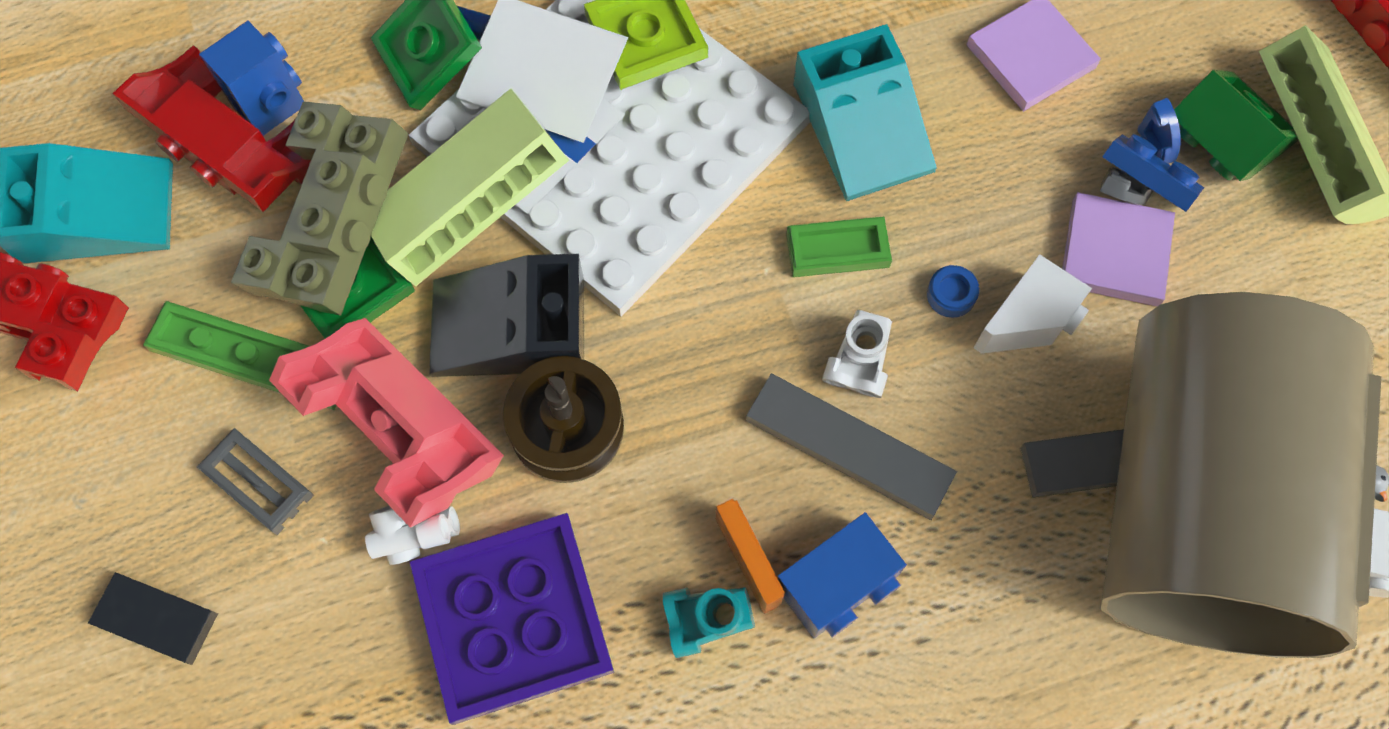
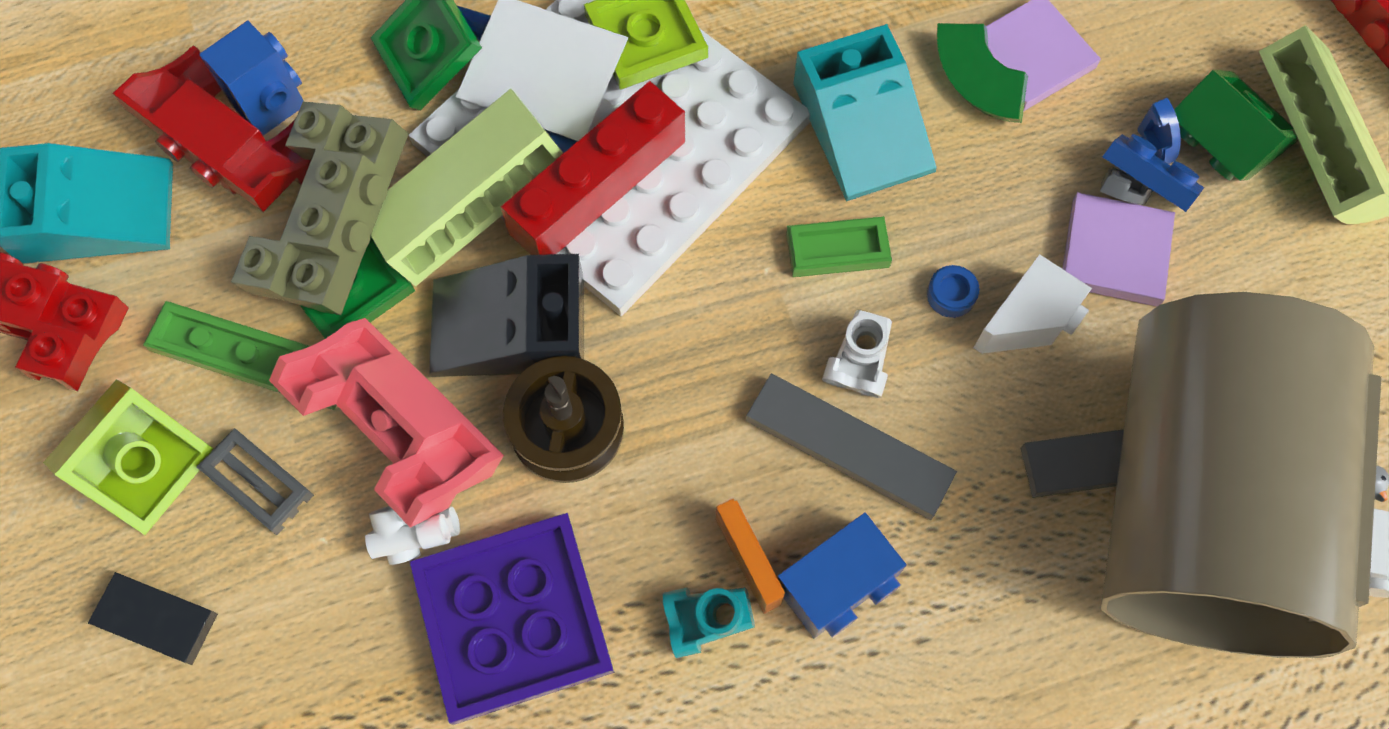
(128, 457): none -> lime slope
(595, 172): none -> red brick
(978, 75): none -> green tile

